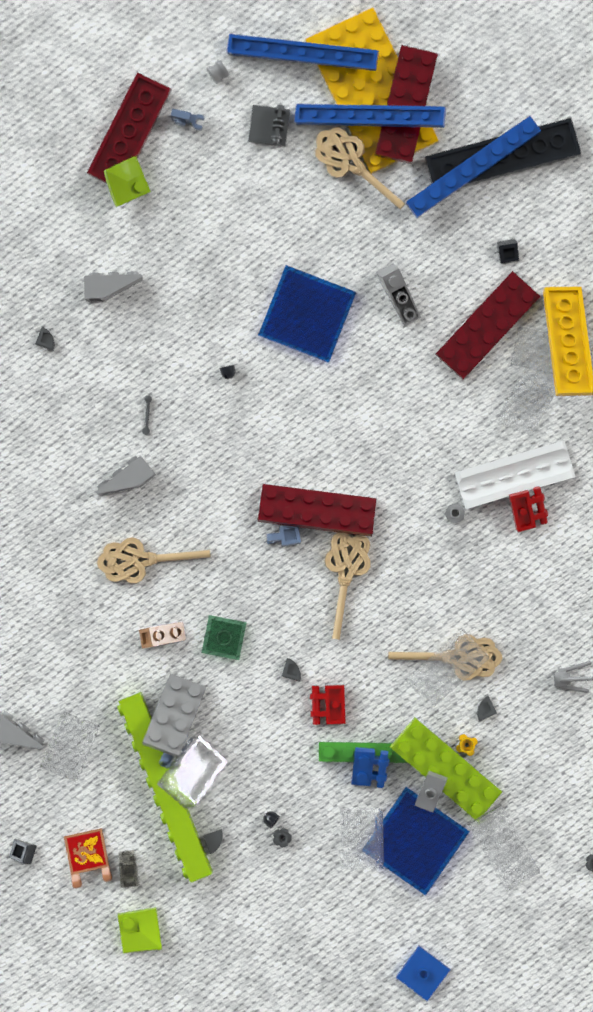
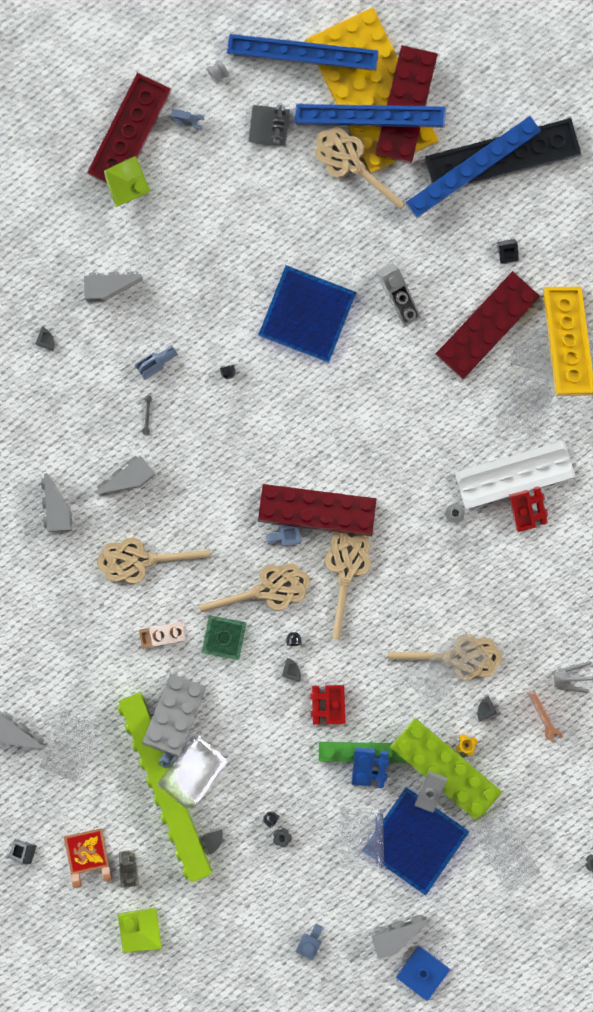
(58, 513): none -> light grey slope
(154, 362): none -> sand blue arm
(255, 593): none -> tan piece
(293, 639): none -> black hinge
(309, 944): none -> sand blue plate
(393, 939): none -> light grey slope
(549, 729): none -> nougat flag

